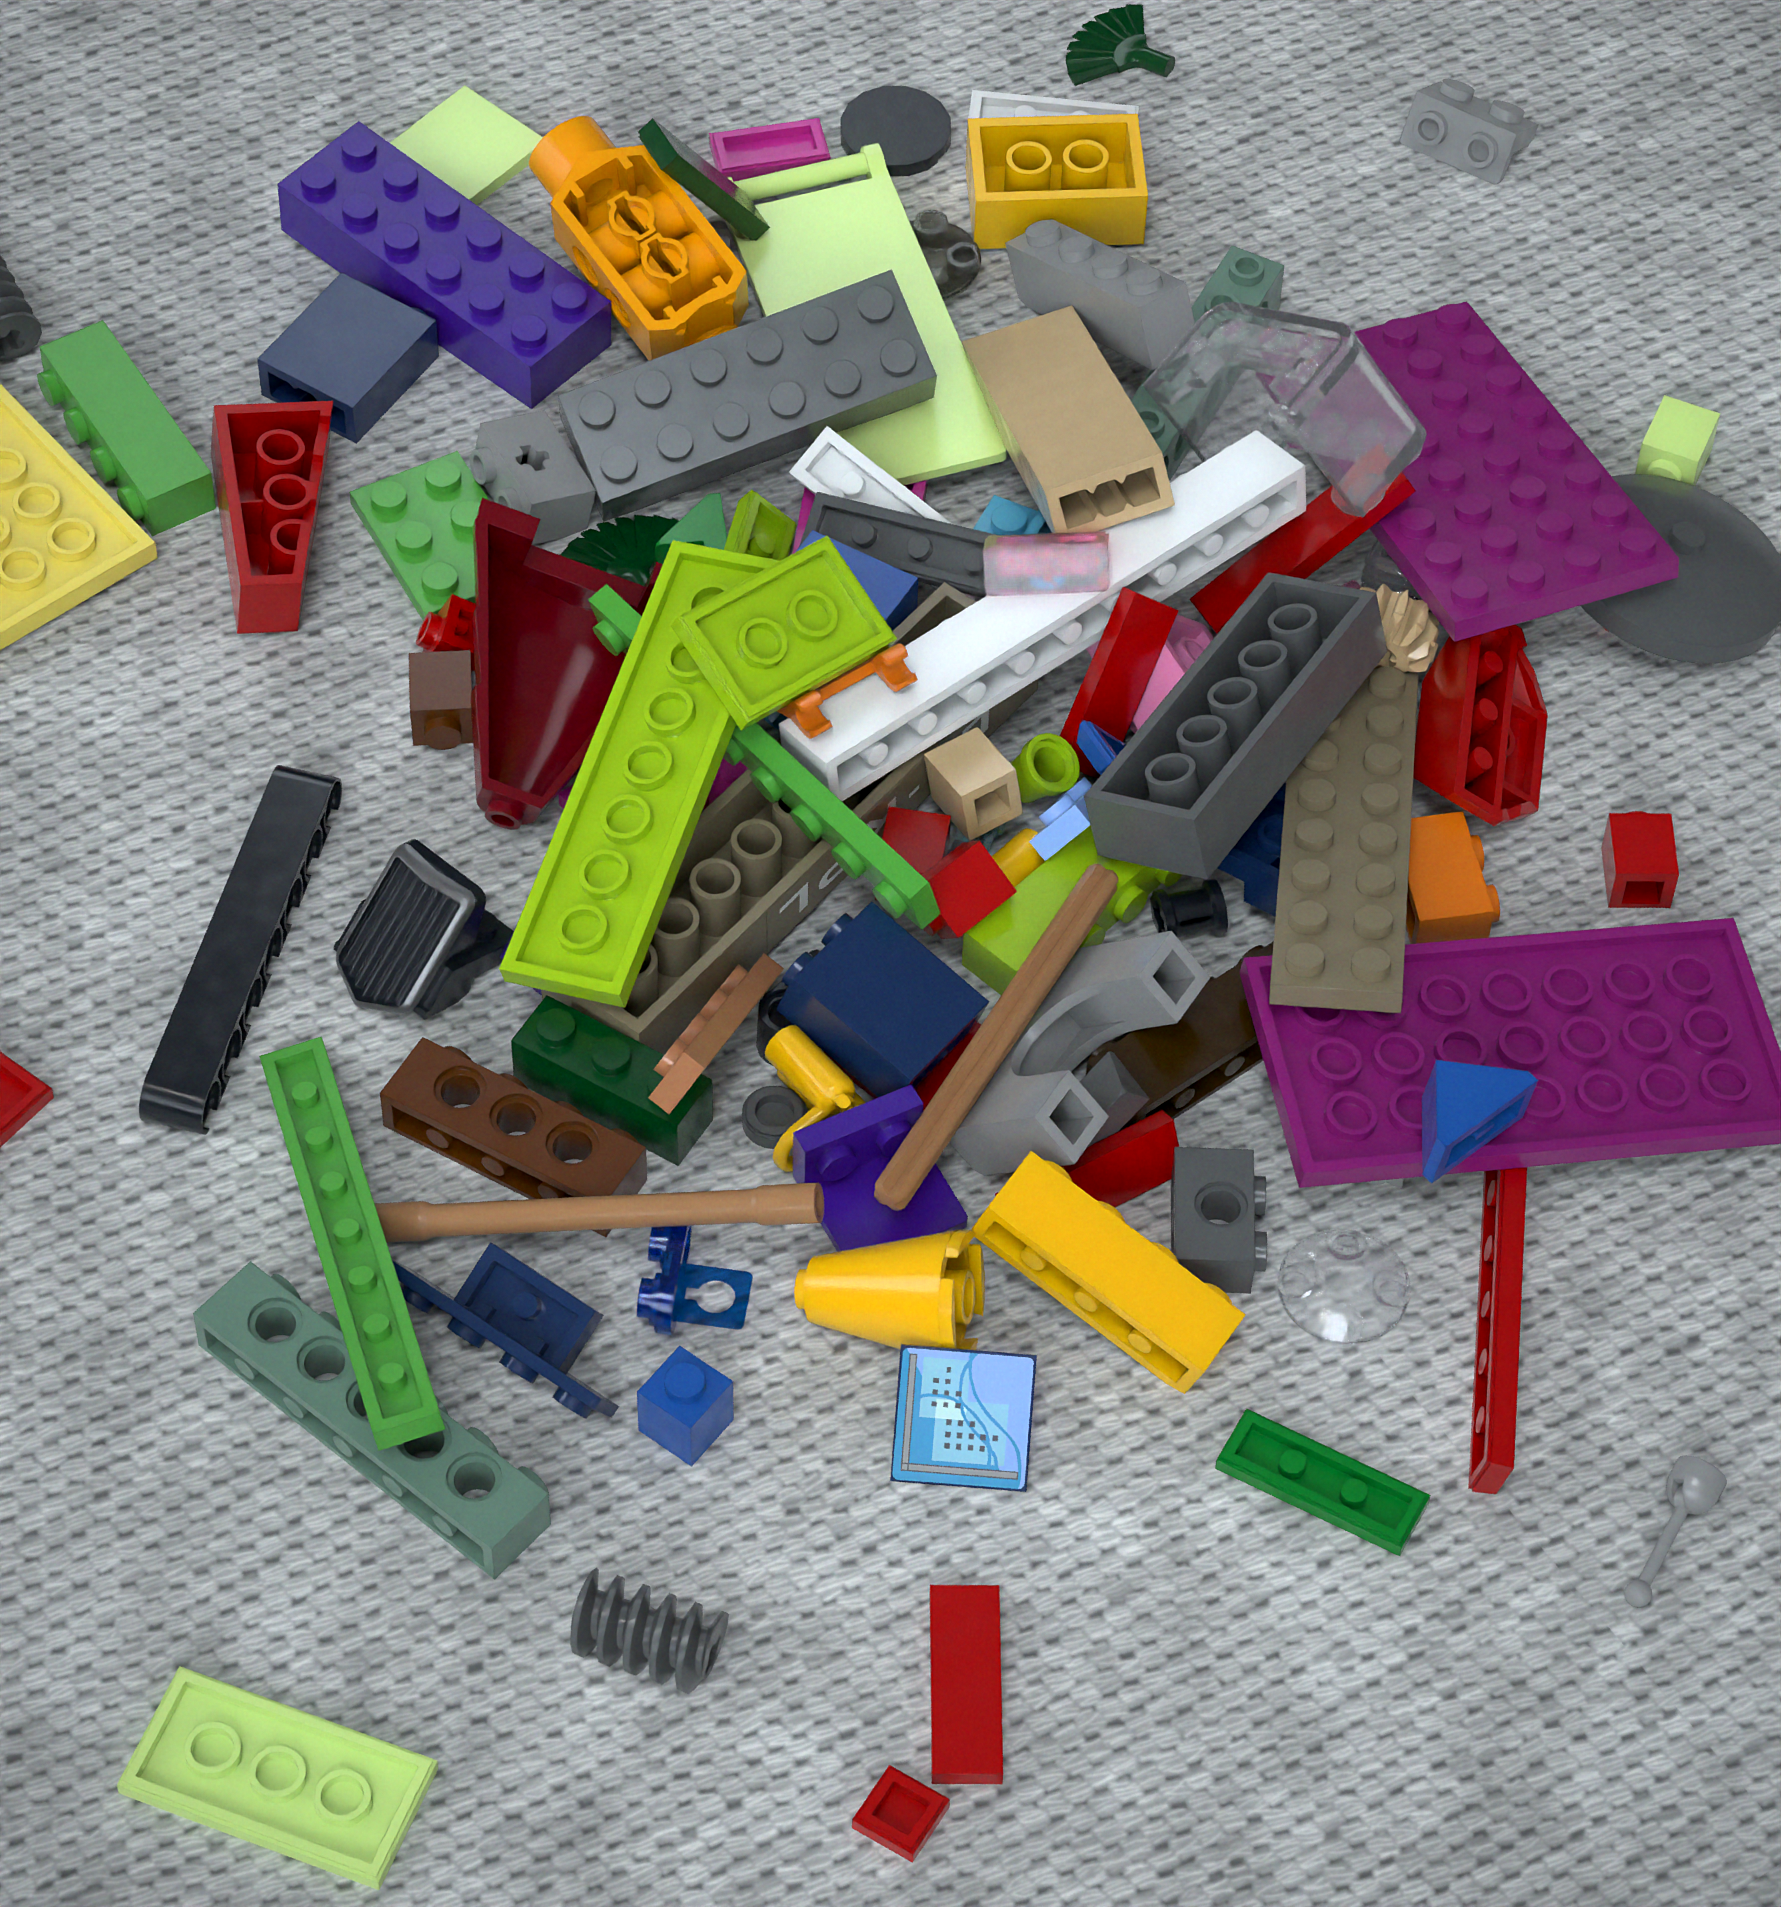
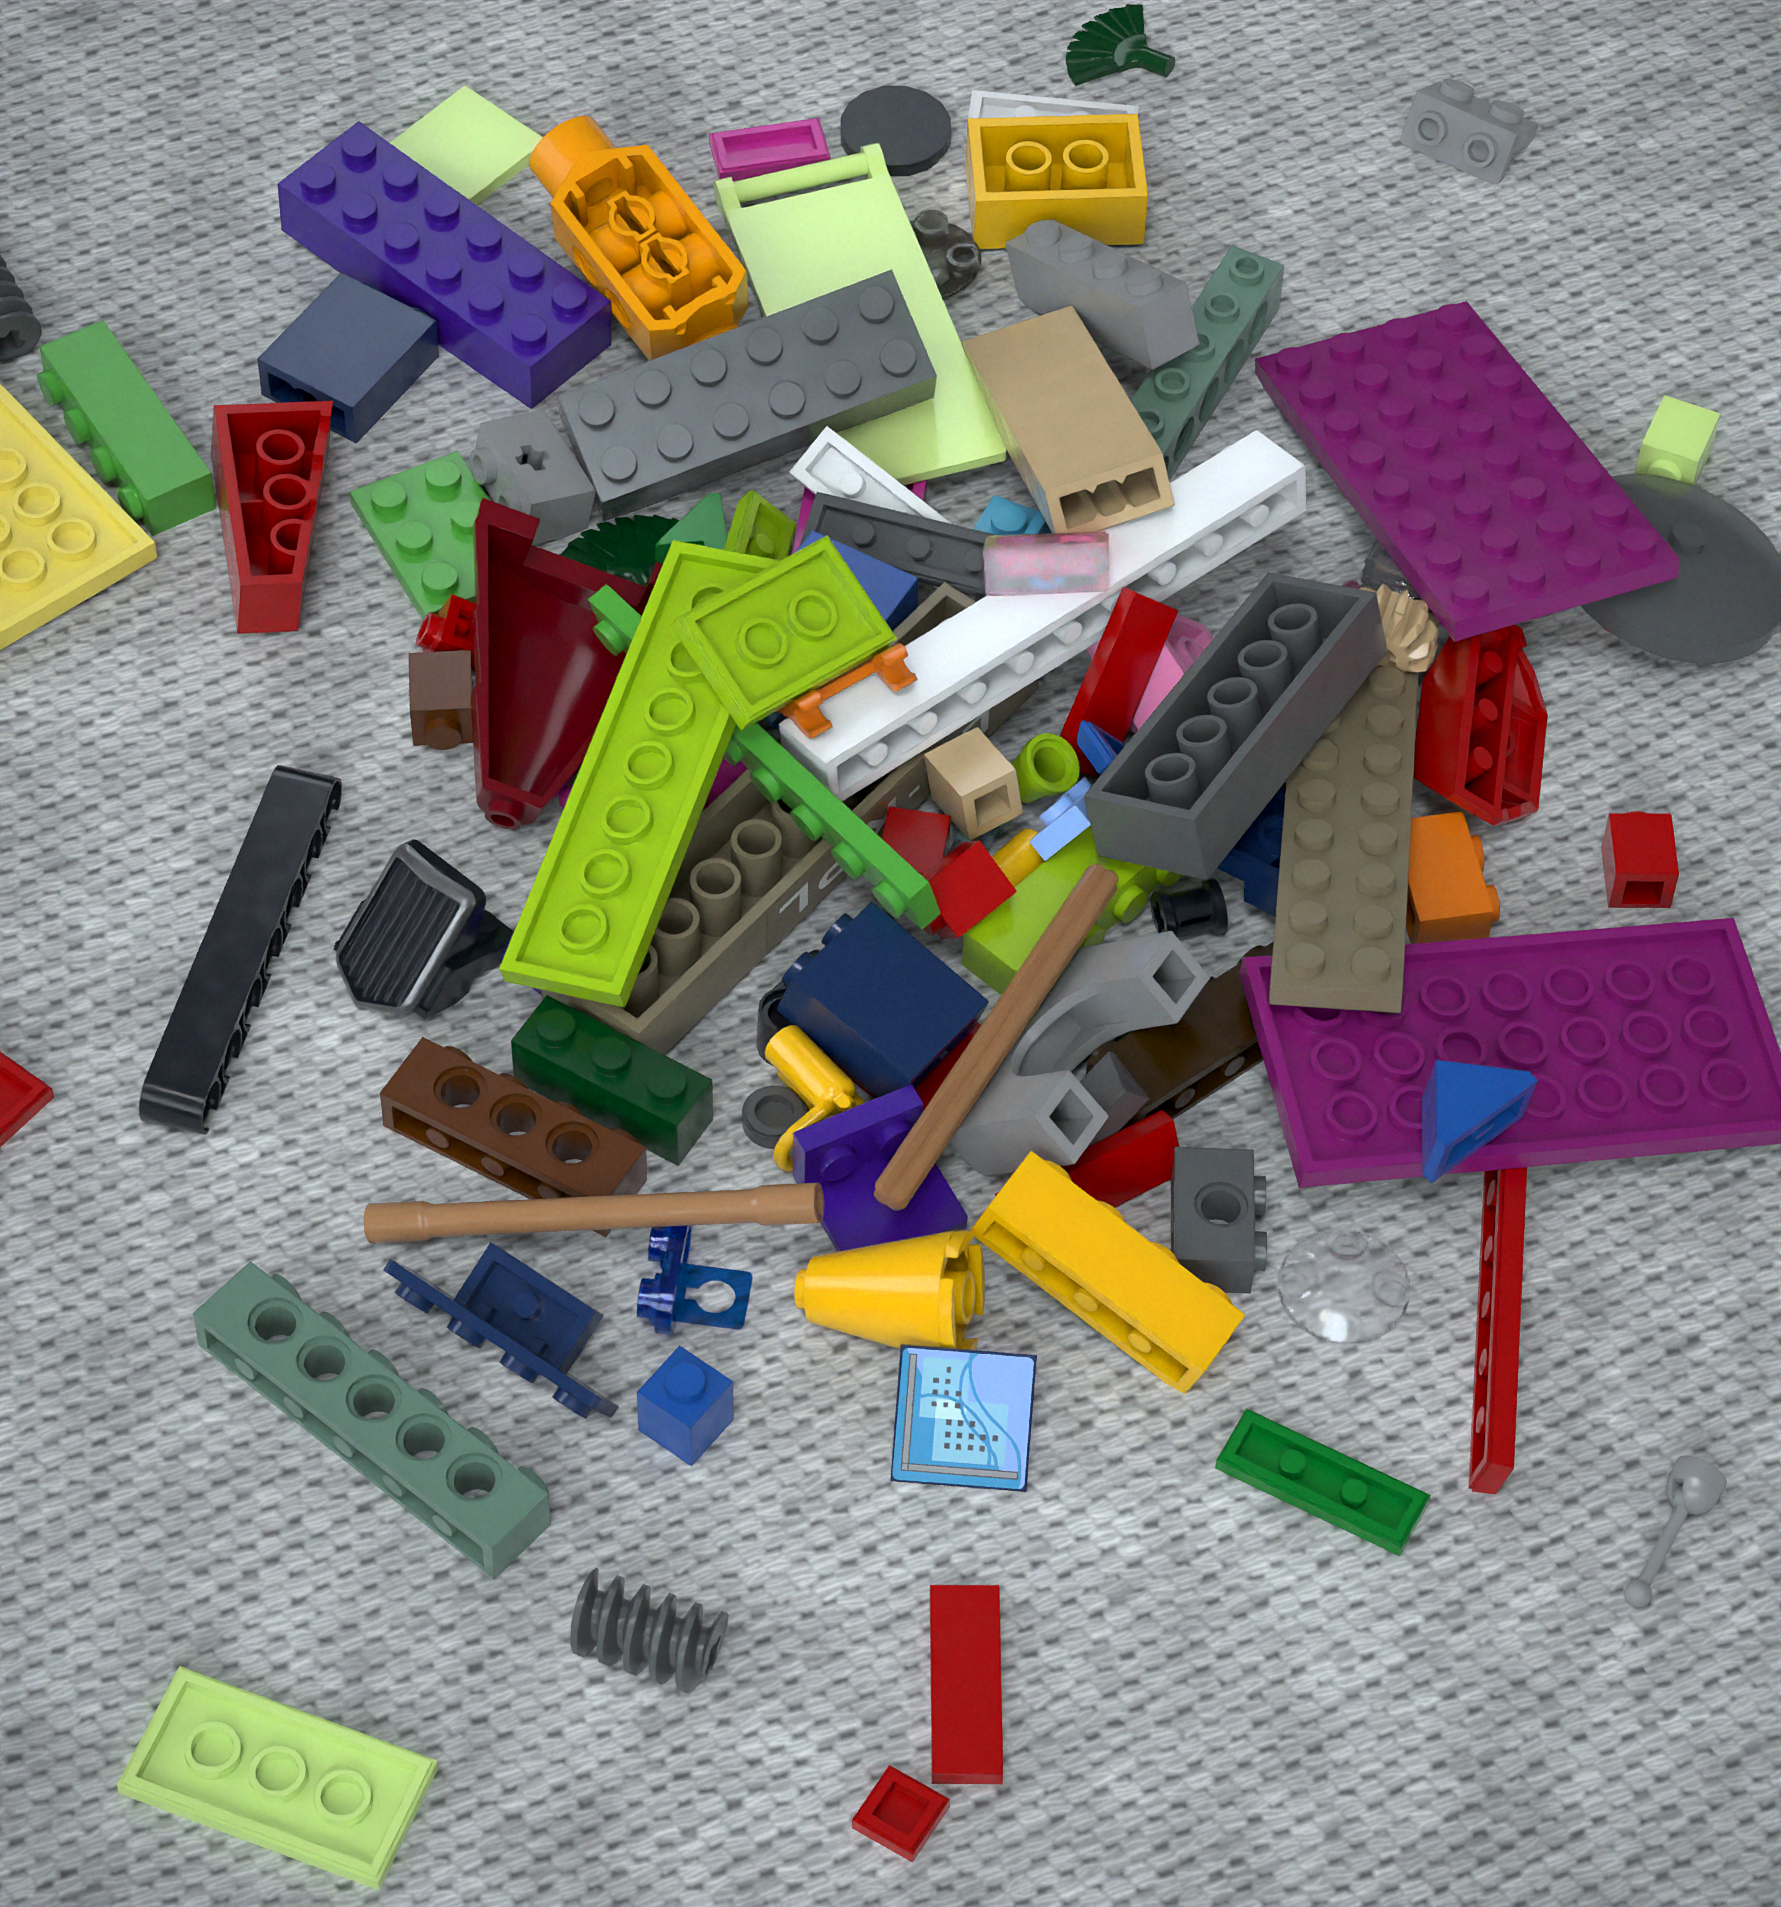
(351, 1245): bright green plate -> none
(702, 180): dark green tile -> none
(711, 1030): nougat plate -> none
(1293, 551): red tile -> none
(1297, 384): clear windscreen -> none

